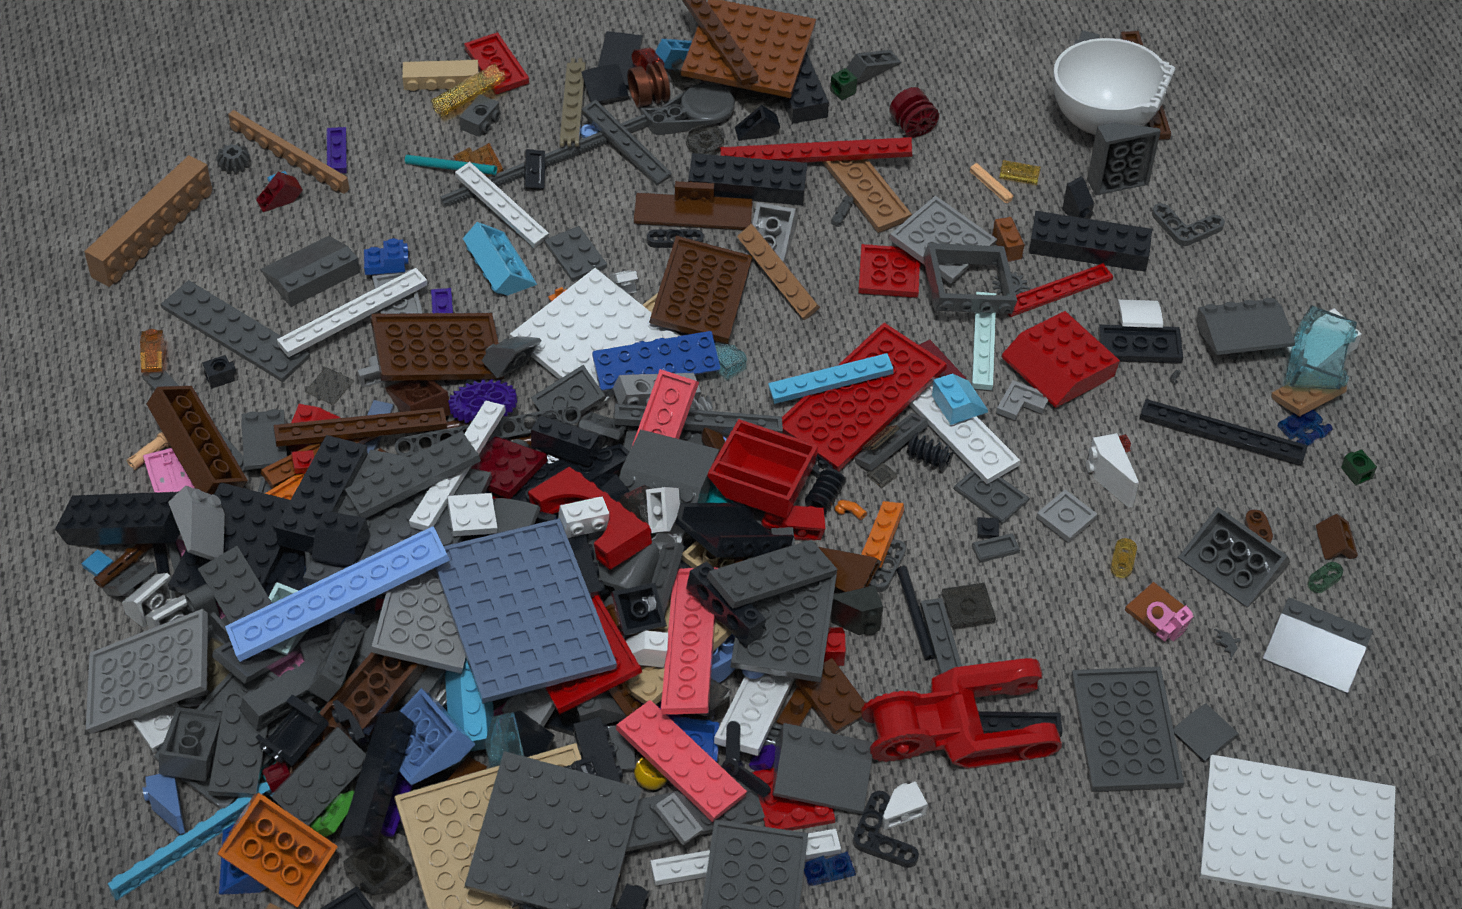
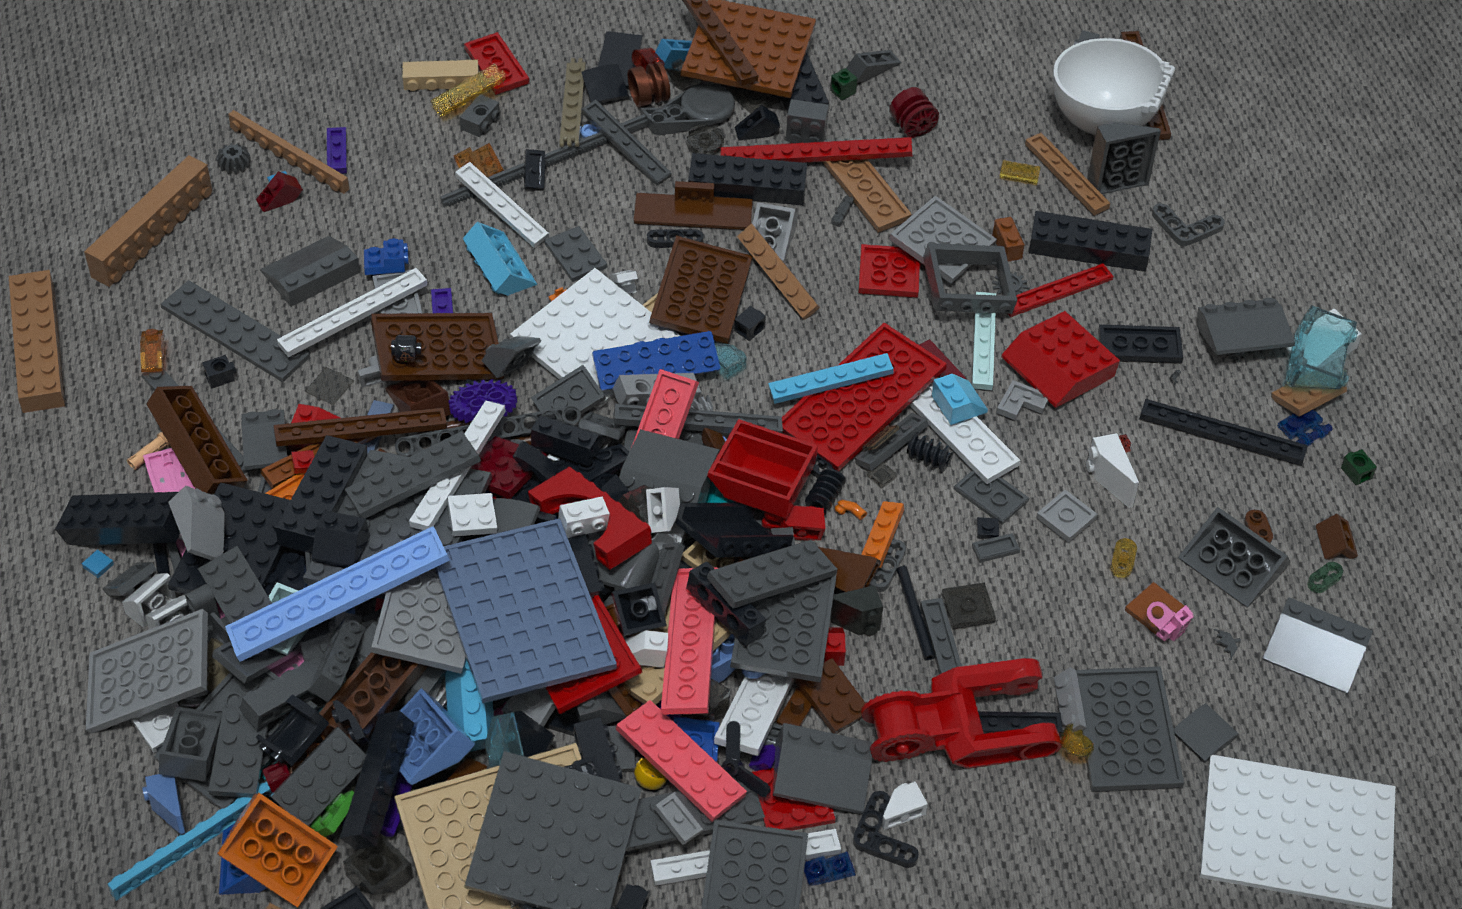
(36, 341): none -> medium nougat brick
(103, 578): reddish brown pin -> none
(405, 348): none -> black head
(447, 164): teal piece -> none
(532, 459): none -> black slope
(749, 323): none -> black brick
(806, 122): none -> dark grey brick
(989, 181): light nougat axle -> none
(1067, 174): none -> medium nougat plate
(1070, 699): none -> light grey plate
(1075, 742): none -> clear yellow hair
(1078, 199): black slope -> none
(1140, 313): white slope -> none

